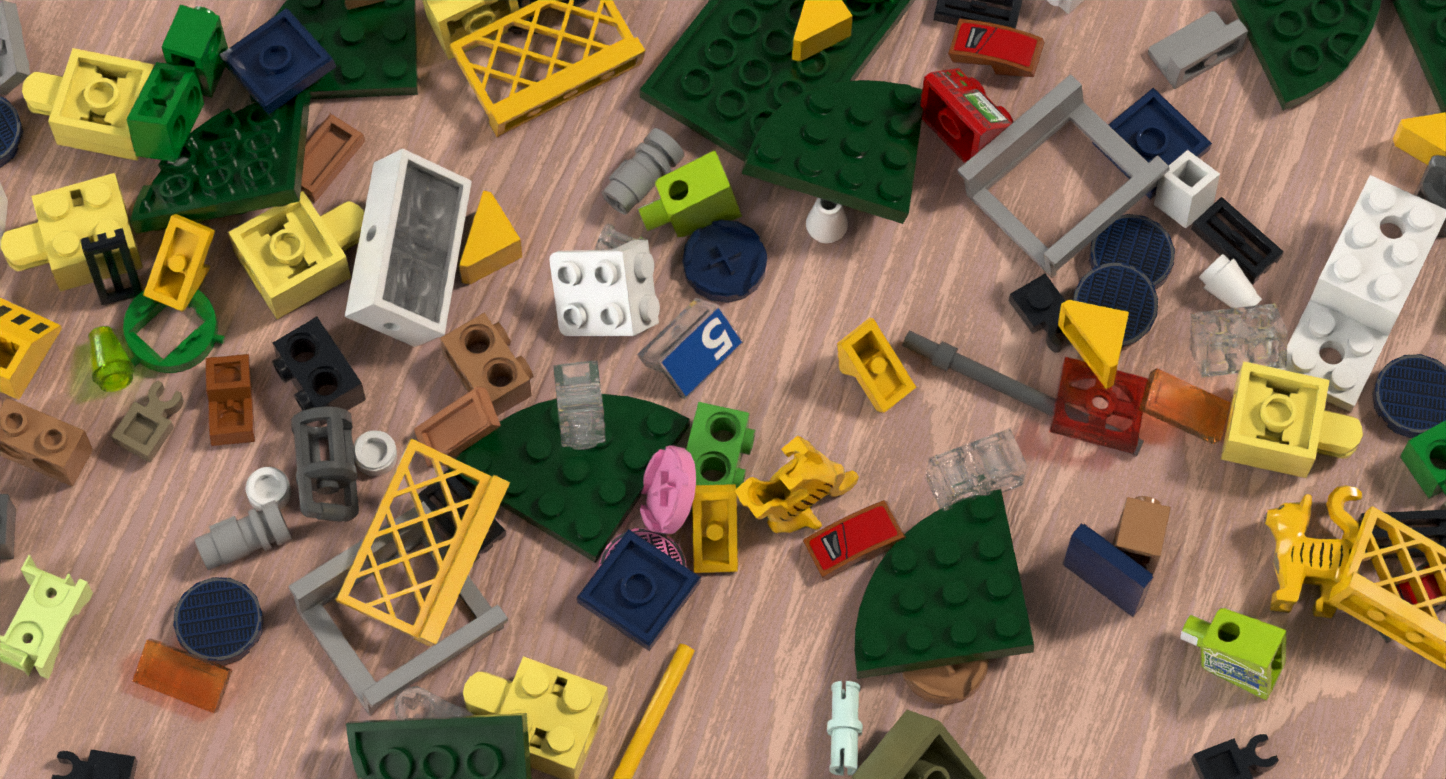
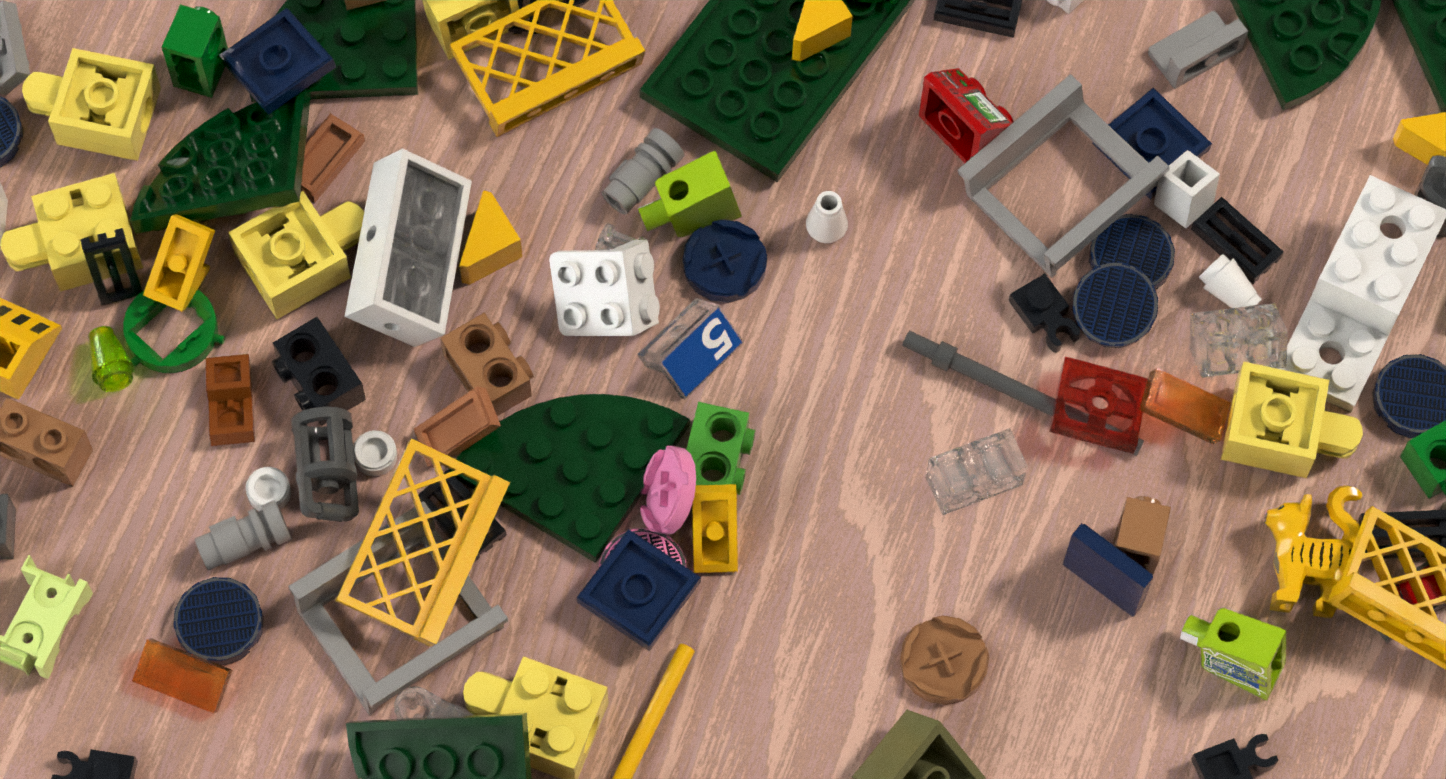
(147, 428): dark tan plate -> none
(165, 111): green brick -> none
(579, 404): clear brick -> none
(796, 488): yellow animal -> none
(844, 146): dark green plate -> none
(844, 728): light aqua pin -> none
(854, 538): slope -> none
(875, 365): yellow slope -> none
(945, 594): dark green plate -> none
(1002, 47): slope -> none
(1096, 335): yellow slope -> none

